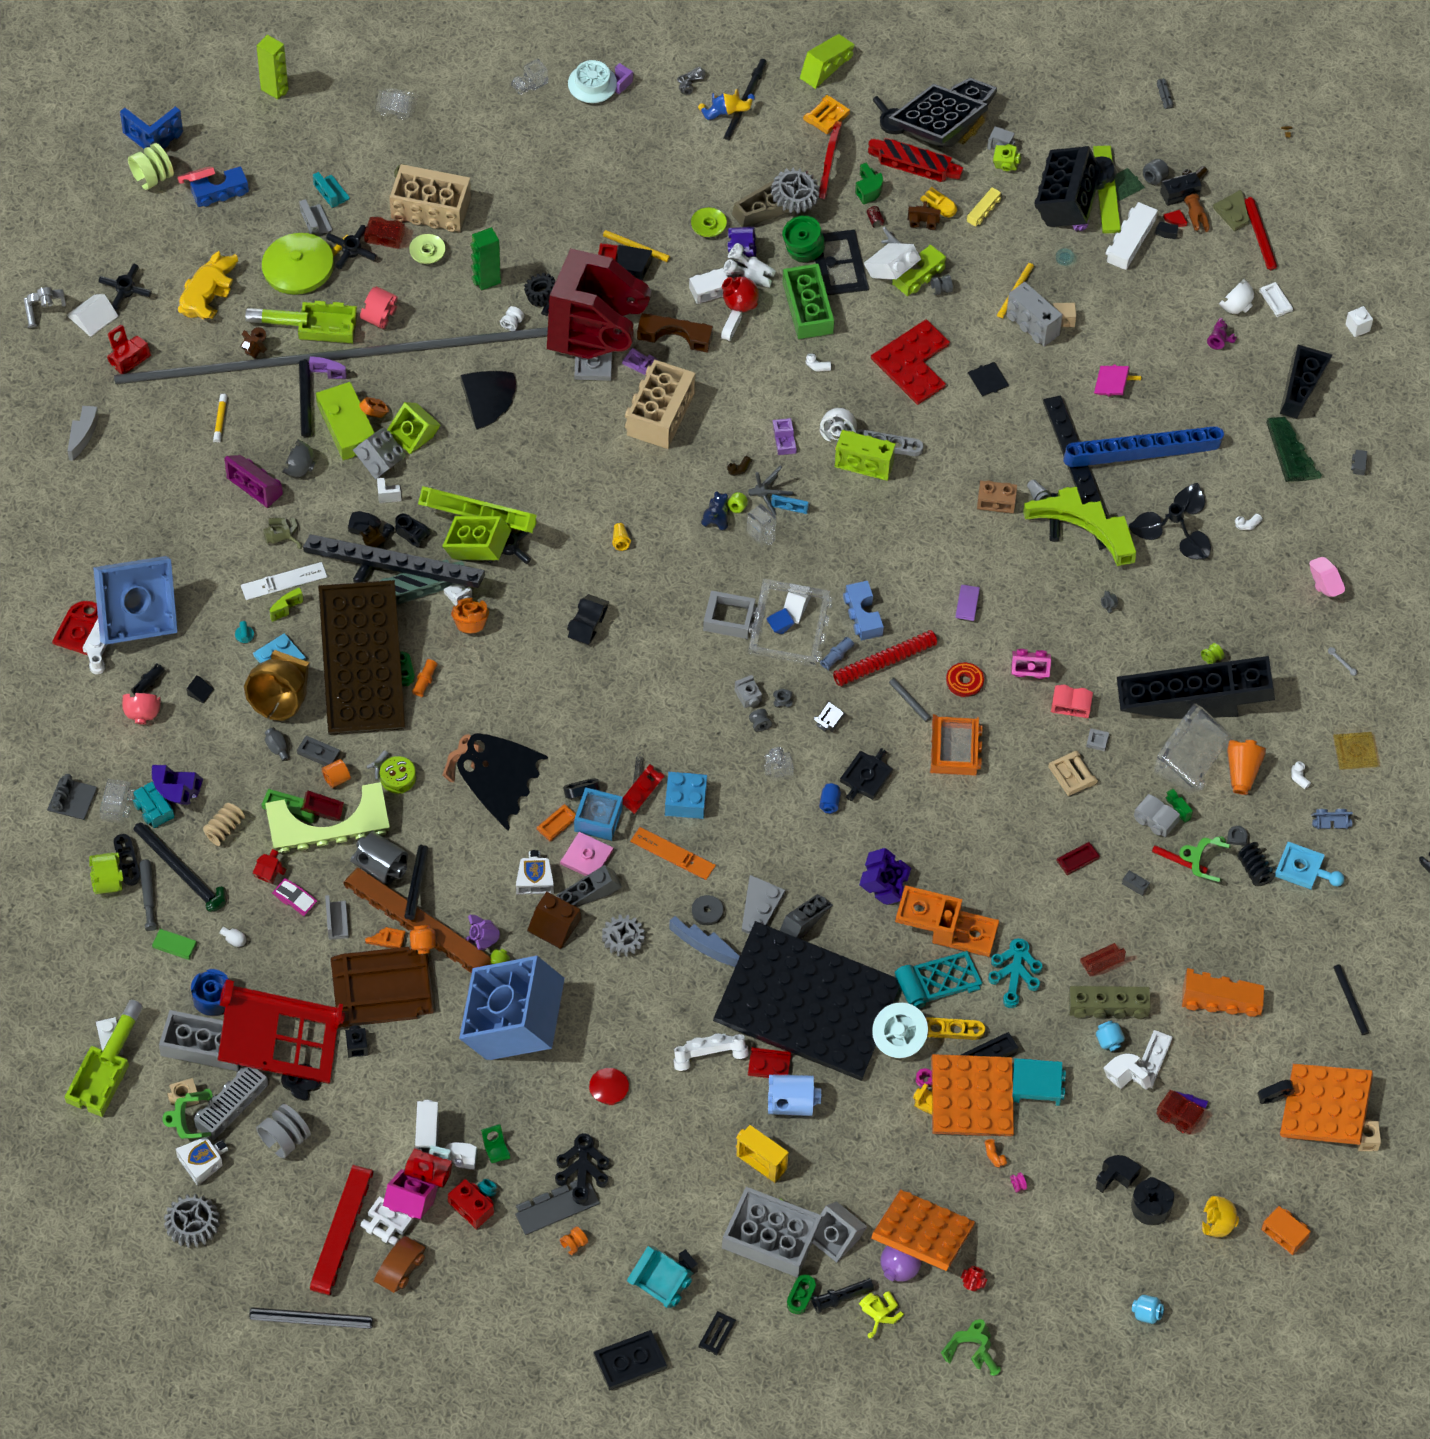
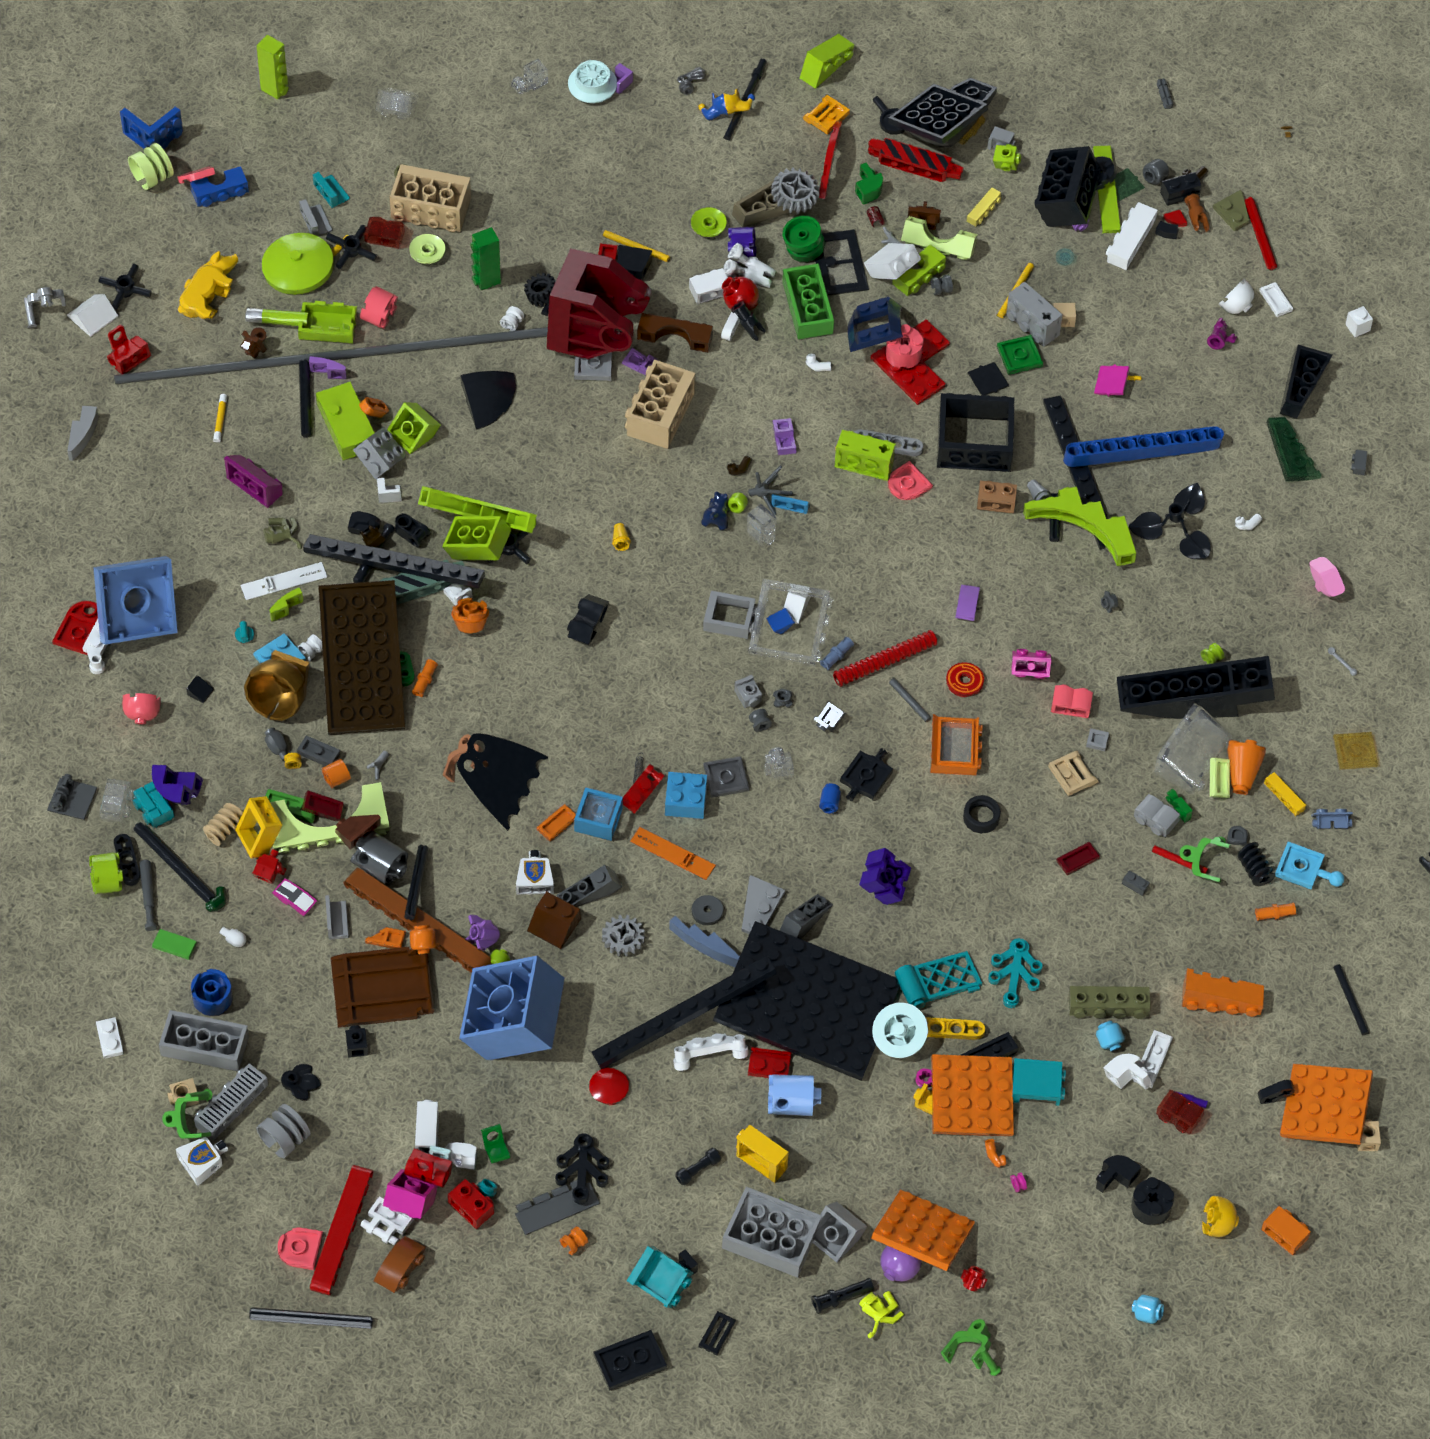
(103, 1070): lime piece -> none
(148, 680): black pin -> none
(204, 1228): light grey gear -> none
(252, 1025): red door -> none
(258, 811): none -> yellow window
(292, 761): none -> yellow bush
(300, 460): dark grey cylinder -> none
(300, 1247): none -> coral tile
(312, 646): none -> white wheel
(354, 827): none -> copper slope
(397, 775): lime head -> none
(577, 789): black beam -> none
(586, 854): bright pink plate -> none
(684, 1012): none -> black plate
(685, 1175): none -> black piece
(726, 777): none -> flat silver tile
(747, 319): none -> black piece
(801, 1295): green plate -> none
(835, 421): white cylinder -> none
(866, 624): medium blue arch -> none
(876, 334): none -> dark blue wedge
(905, 350): none -> coral brick
(908, 482): none -> coral tile
(917, 233): none -> yellowish green arch
(939, 201): yellow arm -> none
(947, 921): orange bracket -> none
(970, 455): none -> black window
(981, 827): none -> black tyre
(1019, 354): none -> green plate
(1103, 959): clear red panel -> none
(1219, 777): none -> yellowish green tile
(1275, 911): none -> orange pin
(1285, 794): none -> yellow piece
(1297, 775): white arm -> none

